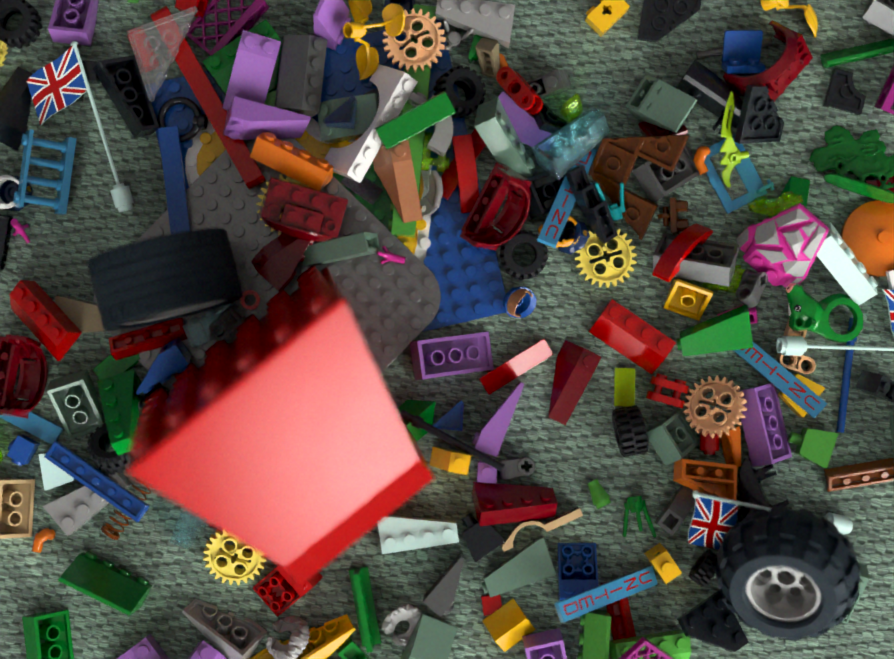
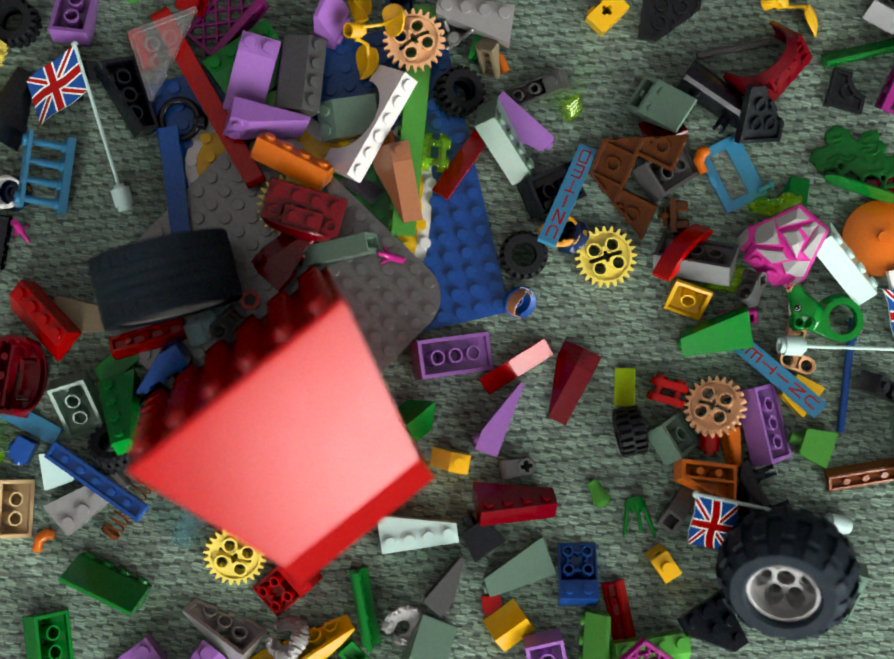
(343, 116): dark blue slope -> none
(415, 120): green slope -> none
(418, 422): black bar -> none
(434, 195): light grey piece -> none
(443, 130): light grey arch -> none
(452, 419): blue slope -> none
(466, 171): red slope -> none
(479, 225): dark red piece -> none
(486, 473): medium lavender brick -> none
(513, 82): red piece -> none
(548, 120): black tile -> none
(548, 525): tan piece -> none
(571, 143): clear light blue wedge -> none
(593, 208): black slope -> none
(606, 594): dark azure tile -> none
(615, 210): teal plant -> none
(632, 336): red slope -> none
(704, 568): black tyre -> none
(733, 155): lime piece -> none
(742, 51): blue bracket -> none

